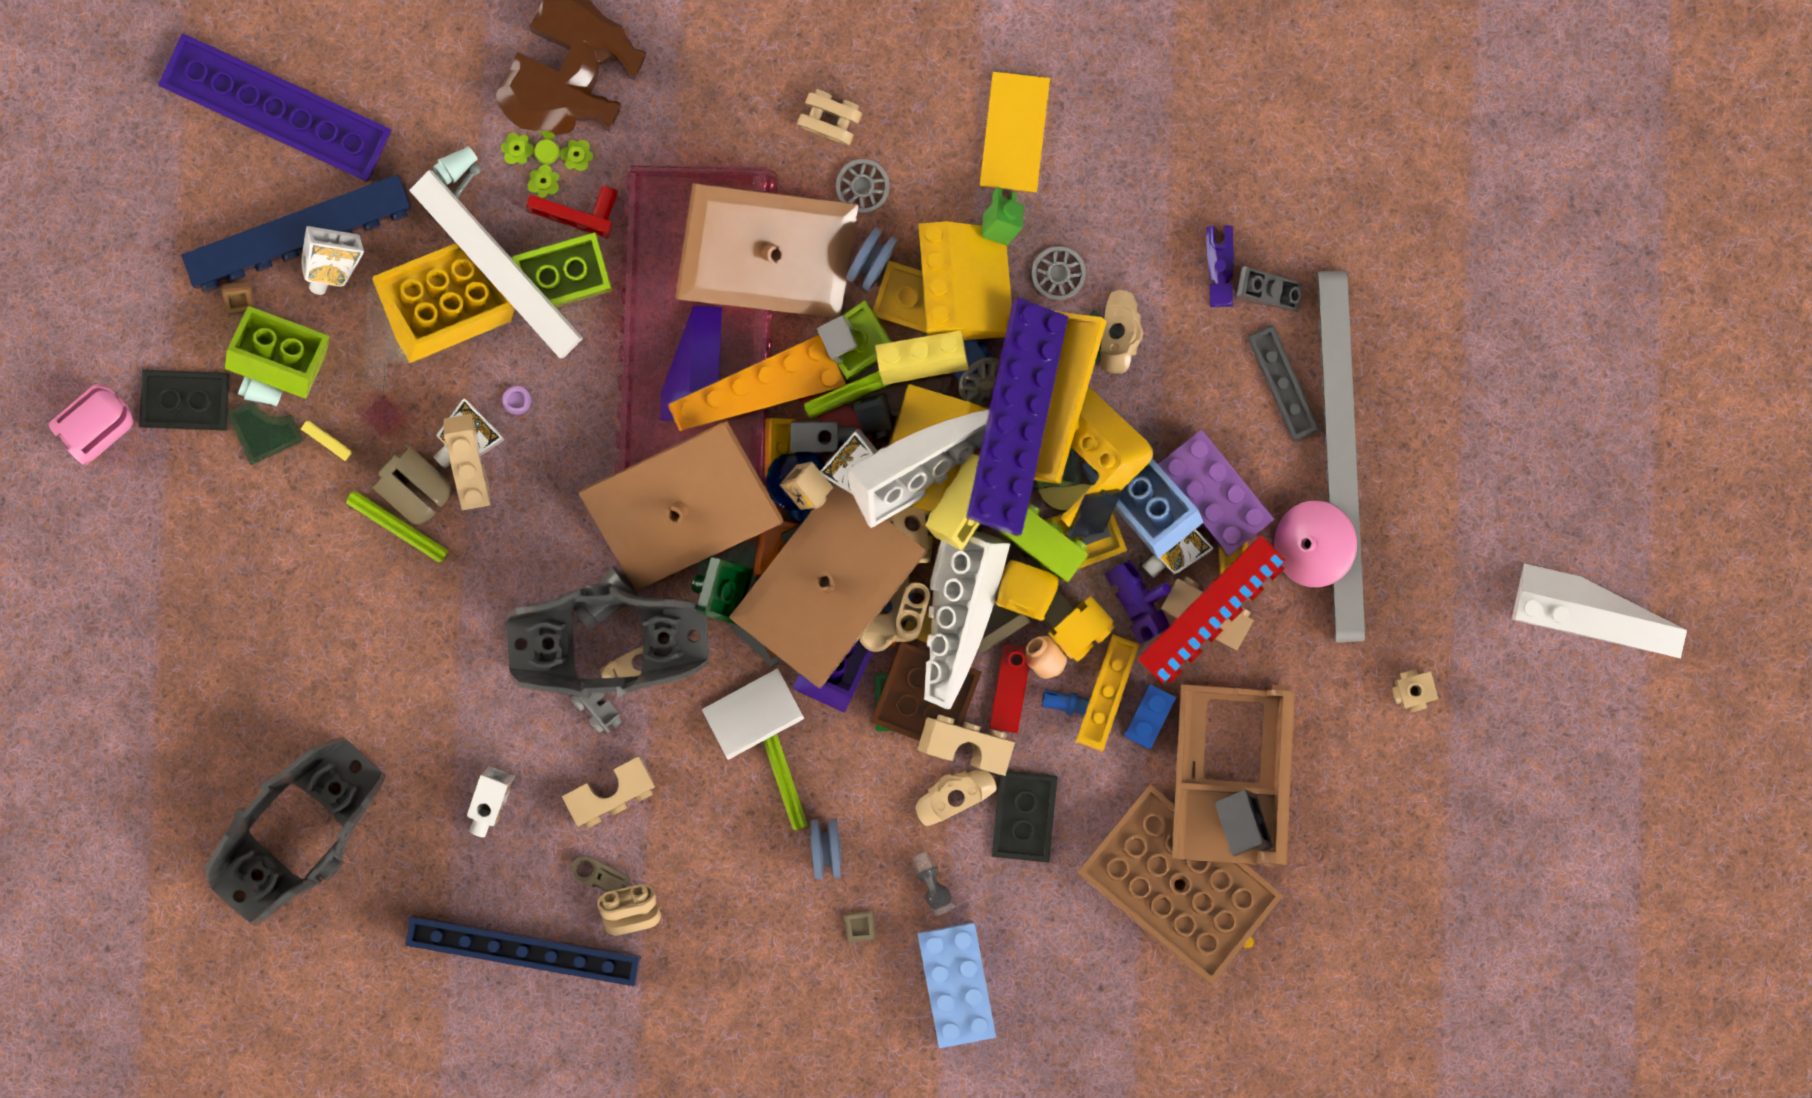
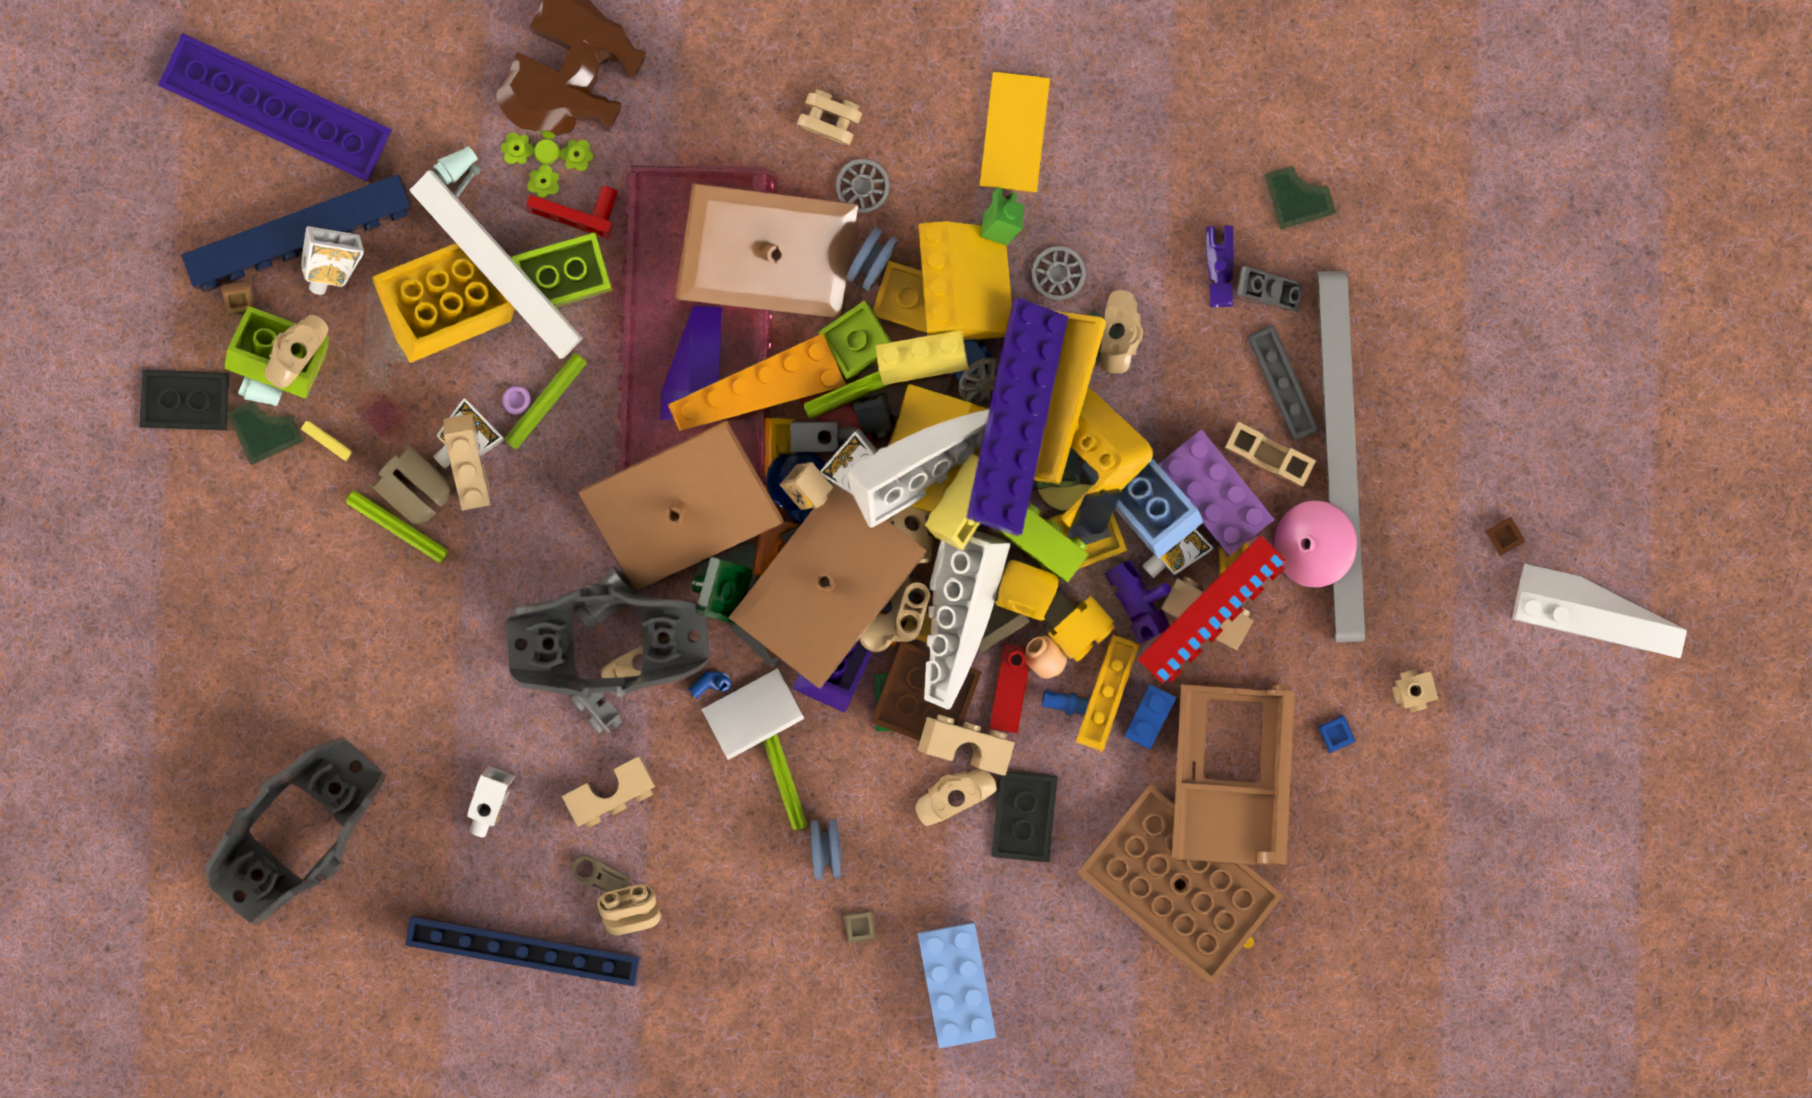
(92, 422): bright pink cylinder -> none
(283, 365): none -> tan piece
(545, 401): none -> lime axle
(710, 680): none -> blue arm
(837, 337): light grey panel -> none
(937, 895): clear piece -> none
(1243, 823): panel -> none
(1269, 455): none -> tan arch
(1296, 200): none -> clear green tile
(1336, 734): none -> blue tile
(1505, 536): none -> reddish brown plate

